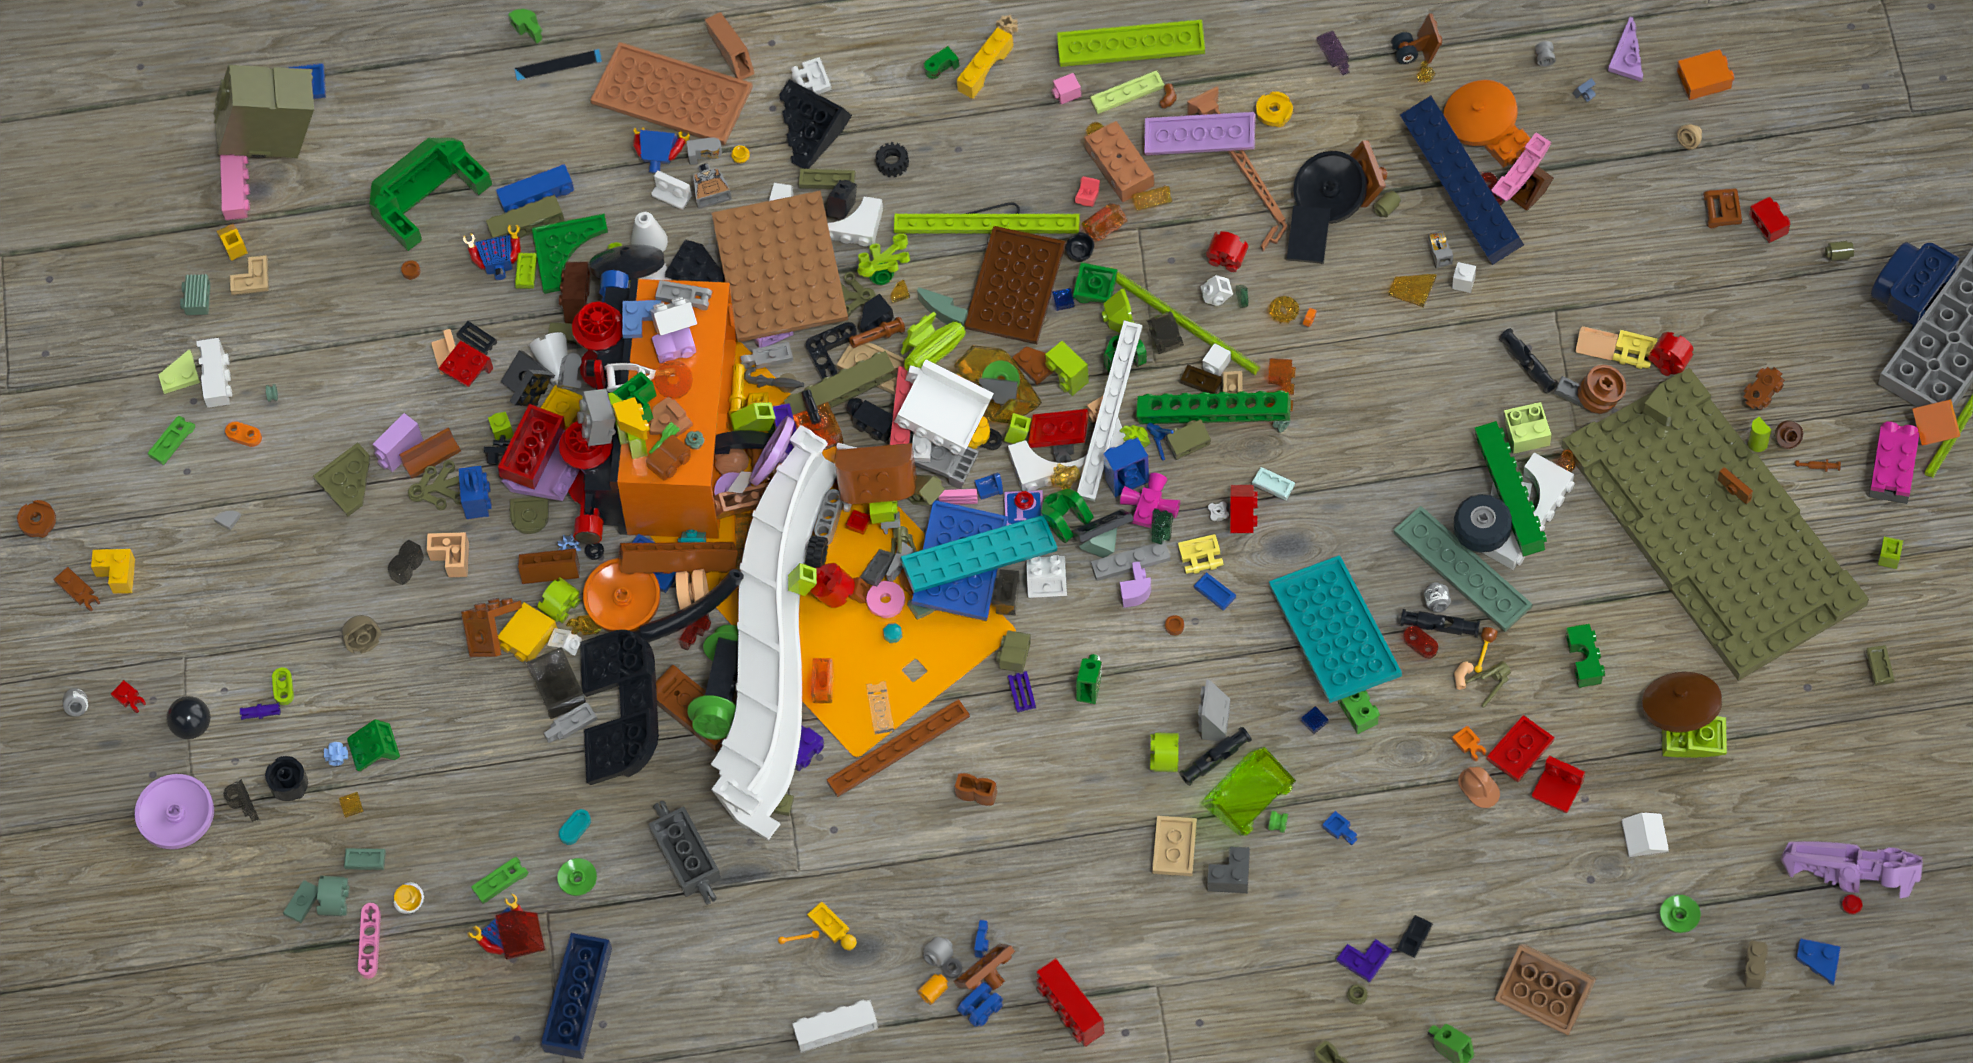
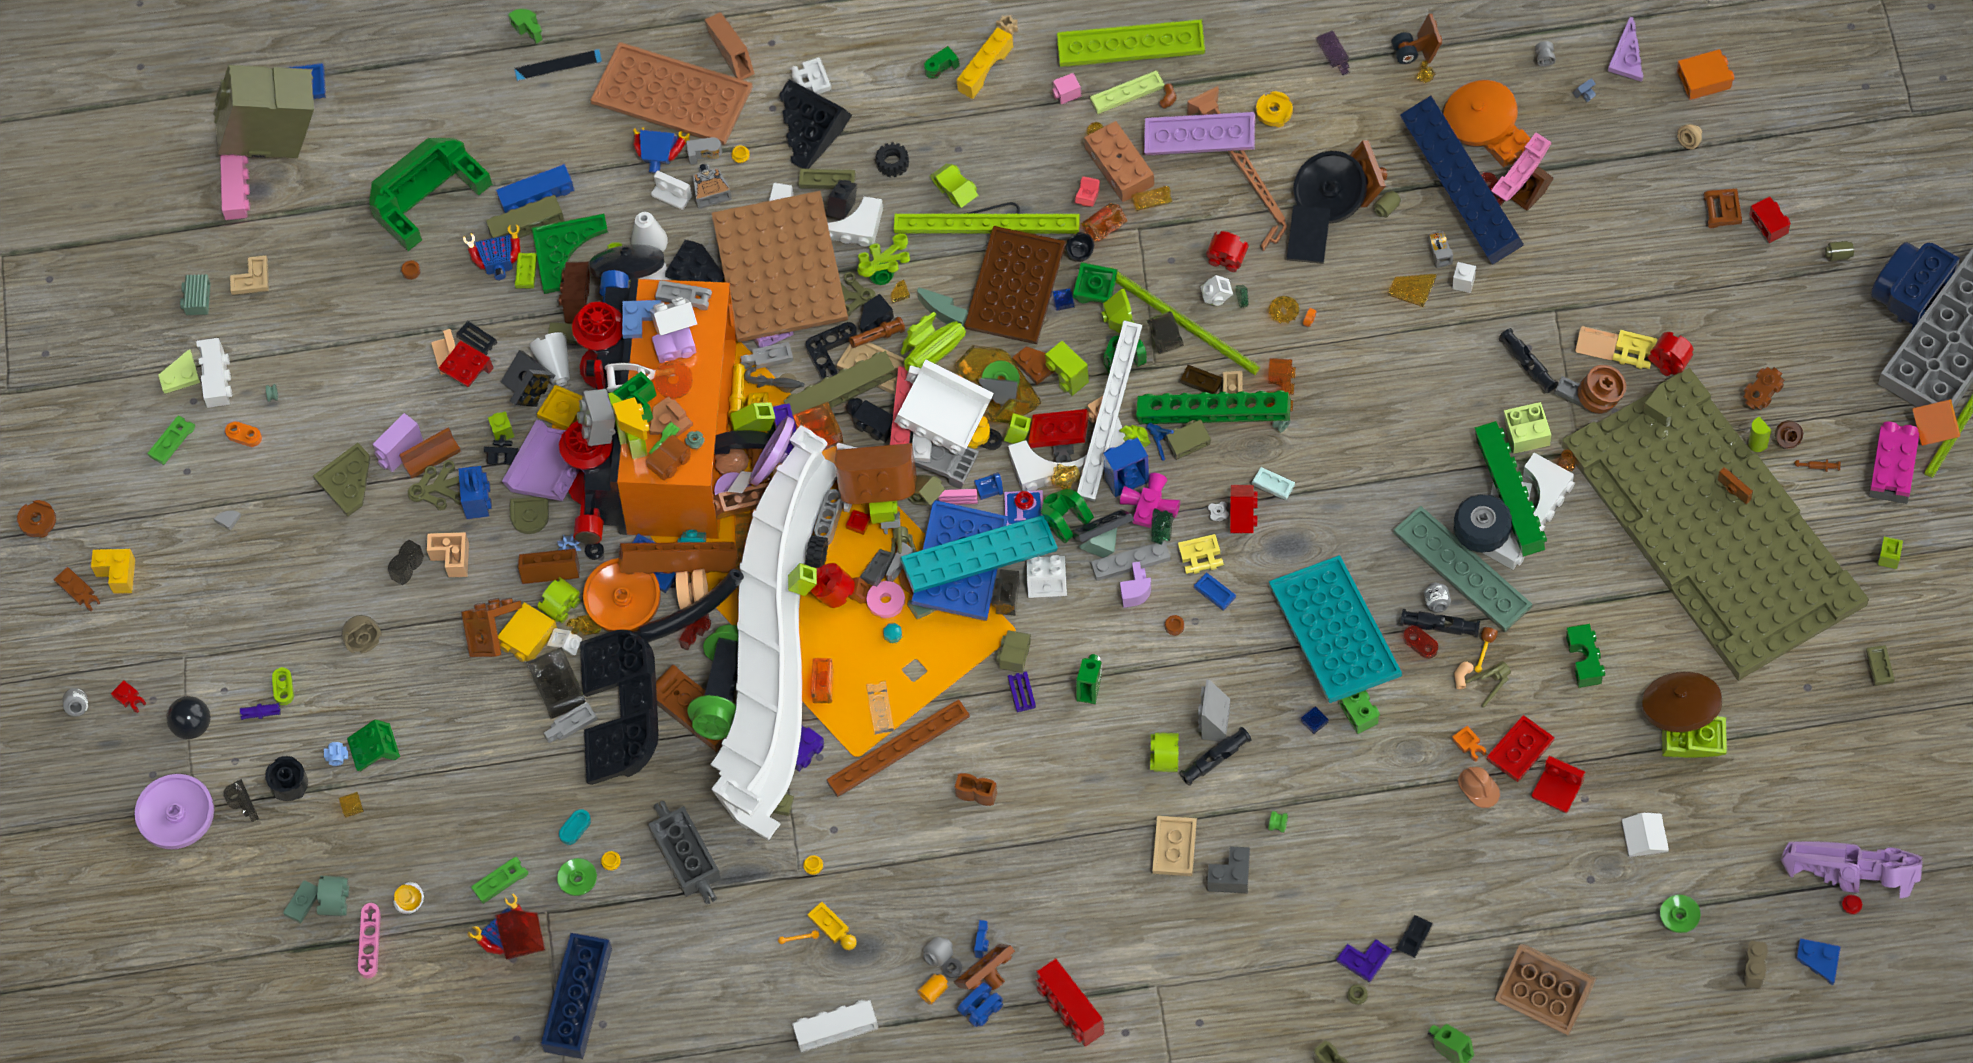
(232, 242): yellow slope -> none
(365, 859): sand green plate -> none
(531, 446): red brick -> none
(568, 372): light grey leg -> none
(610, 860): none -> yellow plate
(811, 406): black axle -> none
(813, 865): none -> yellow plate
(958, 188): none -> lime brick
(1216, 360): white brick -> none
(1248, 790): clear neon green windscreen -> none
(1338, 826): blue plate -> none

